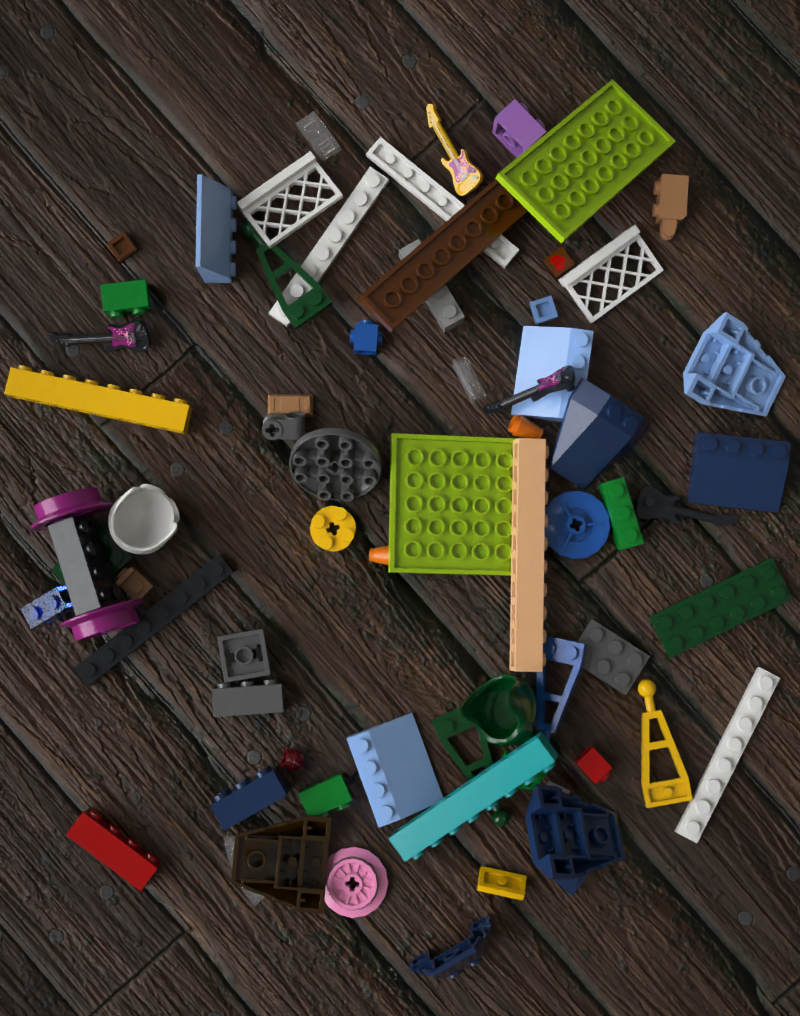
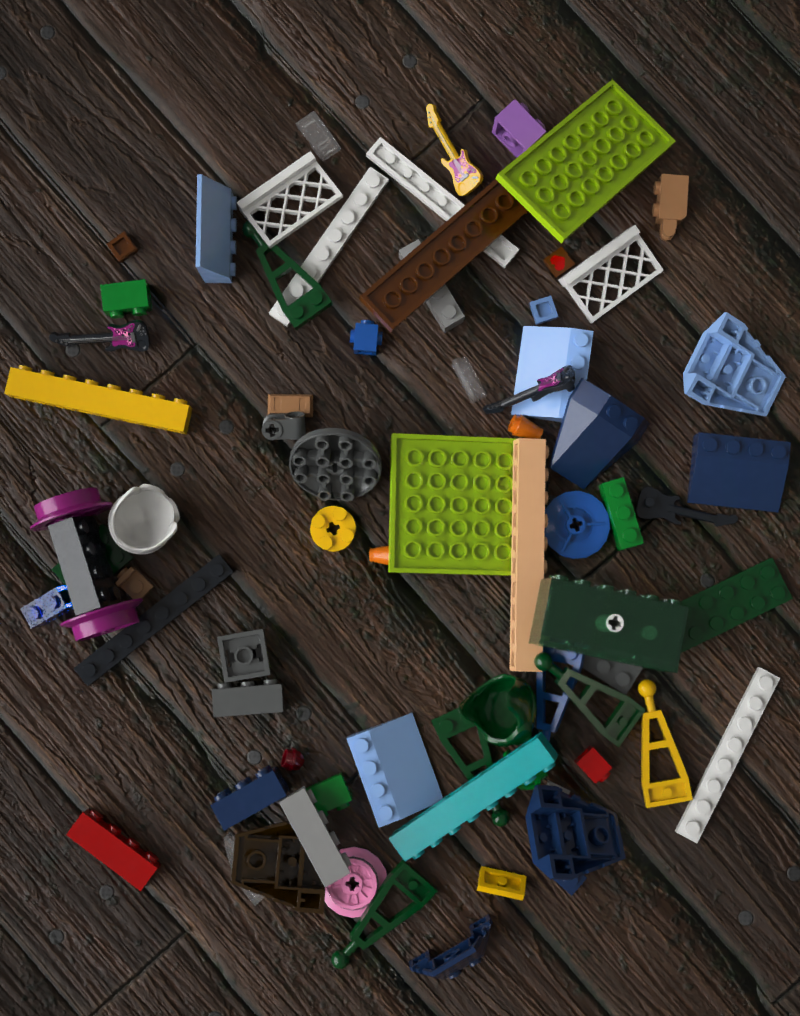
(314, 836): none -> light grey brick
(410, 883): none -> dark green plate
(621, 719): none -> dark green plate
(639, 629): none -> clear green piece

